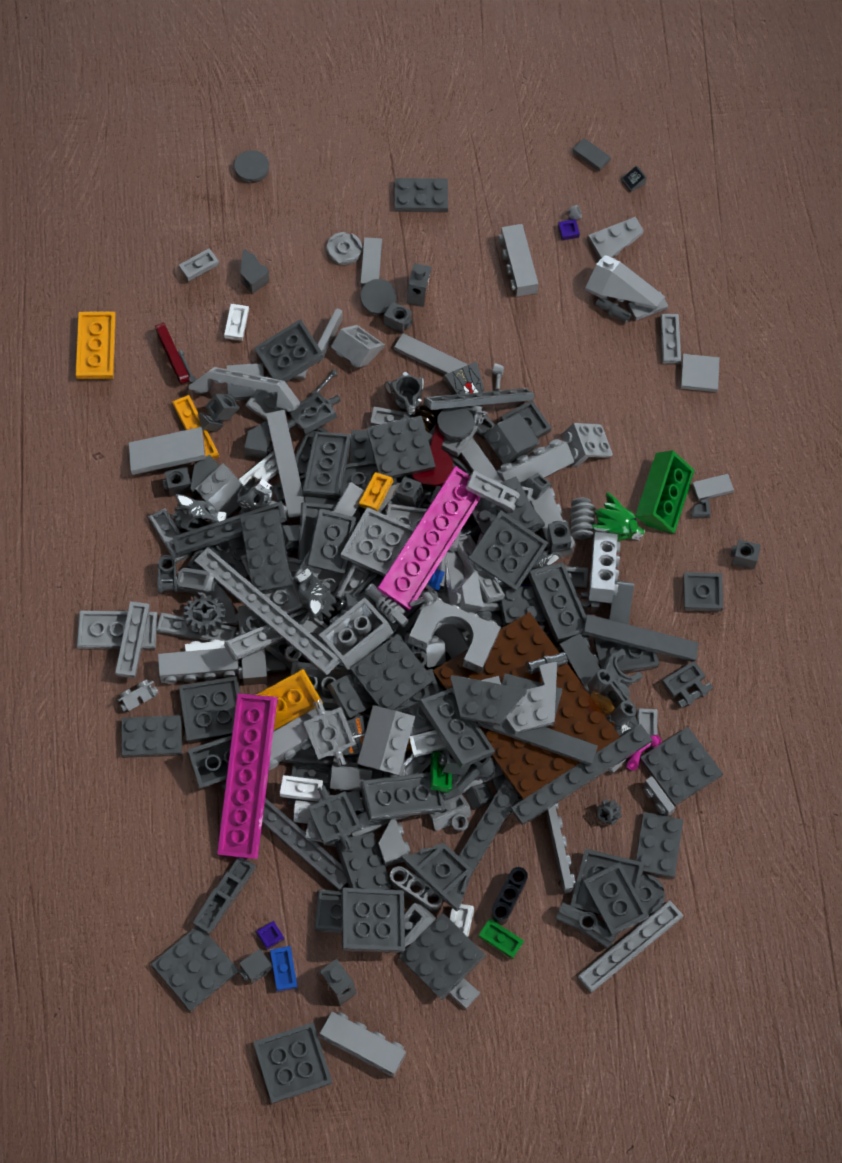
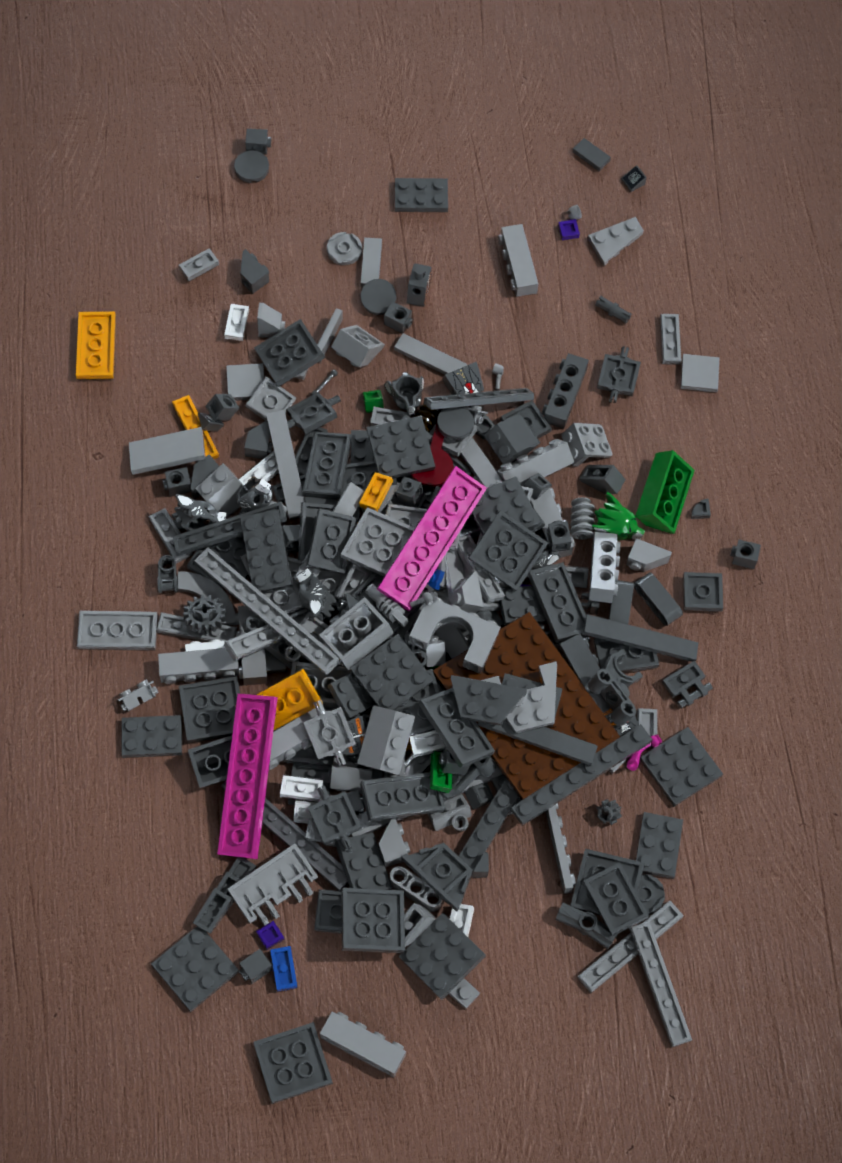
(132, 639): light grey plate -> none
(172, 353): dark red beam -> none
(192, 378): dark grey hinge -> none
(196, 580): light grey piece -> none
(257, 140): none -> dark grey brick
(269, 321): none -> light grey slope
(272, 882): none -> light grey hinge
(285, 399): light grey slope -> none
(337, 981): dark grey torso -> none
(372, 399): none -> green slope
(482, 867): none -> dark grey slope
(492, 491): light grey plate -> none
(501, 938): green plate -> none
(512, 887): black beam -> none
(533, 666): dark grey pin -> none
(572, 365): none -> dark grey brick
(603, 478): none -> dark grey slope
(603, 702): clear orange tile -> none
(618, 281): light grey wedge -> none
(618, 374): none -> dark grey plate
(640, 312): light grey tile -> none
(647, 556): none -> light grey slope
(658, 599): none -> dark grey beam
(660, 984): none -> light grey tile
(662, 802): light grey plate -> none
(712, 487): light grey tile -> none

